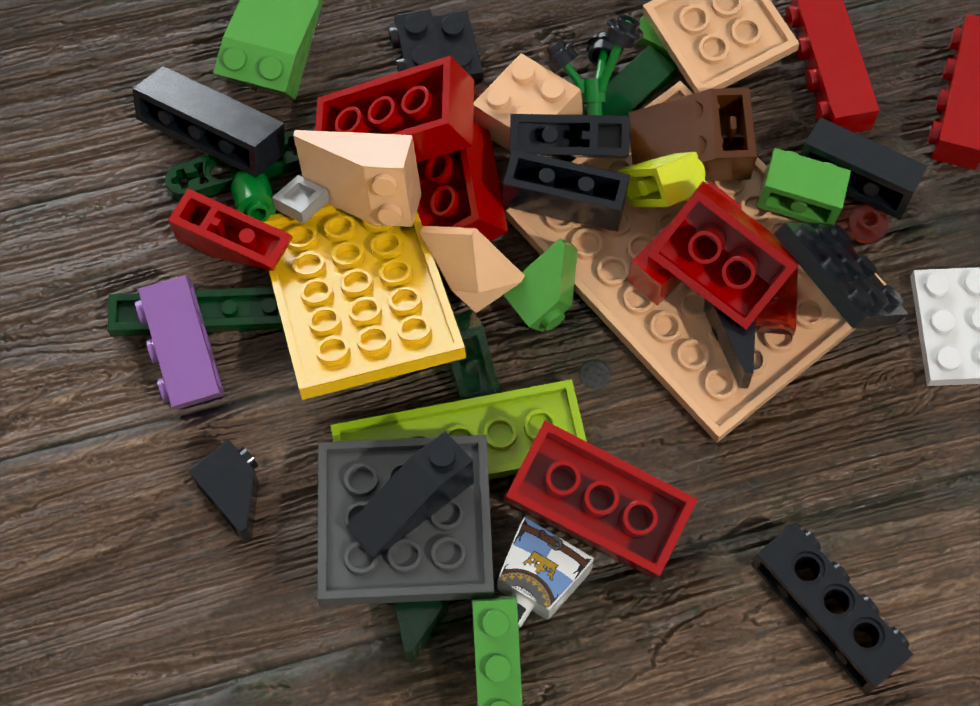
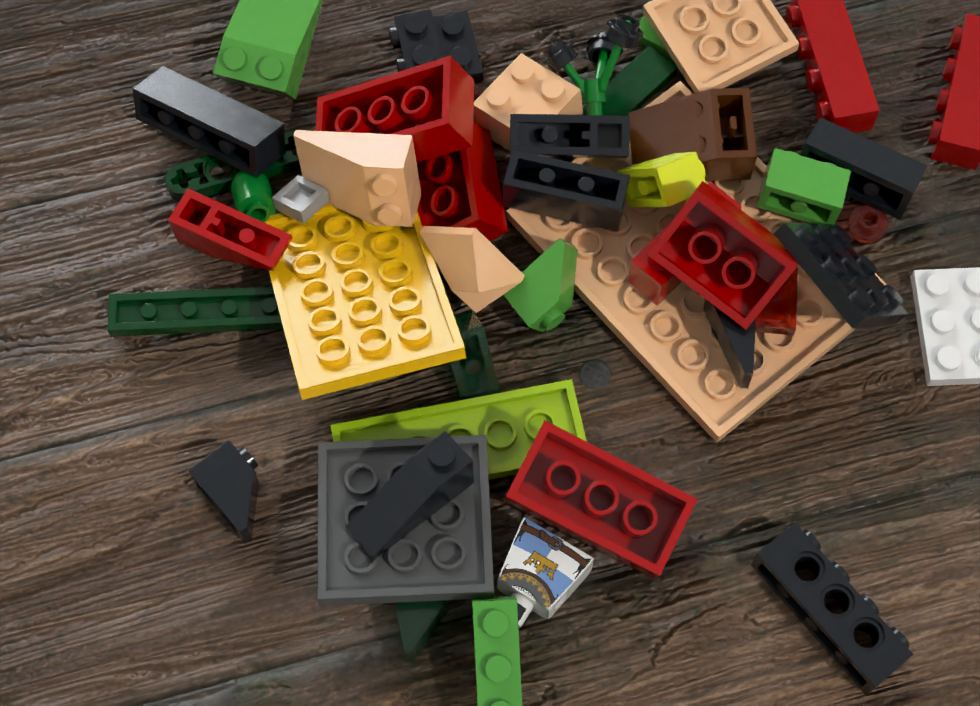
(179, 342): medium lavender brick -> none

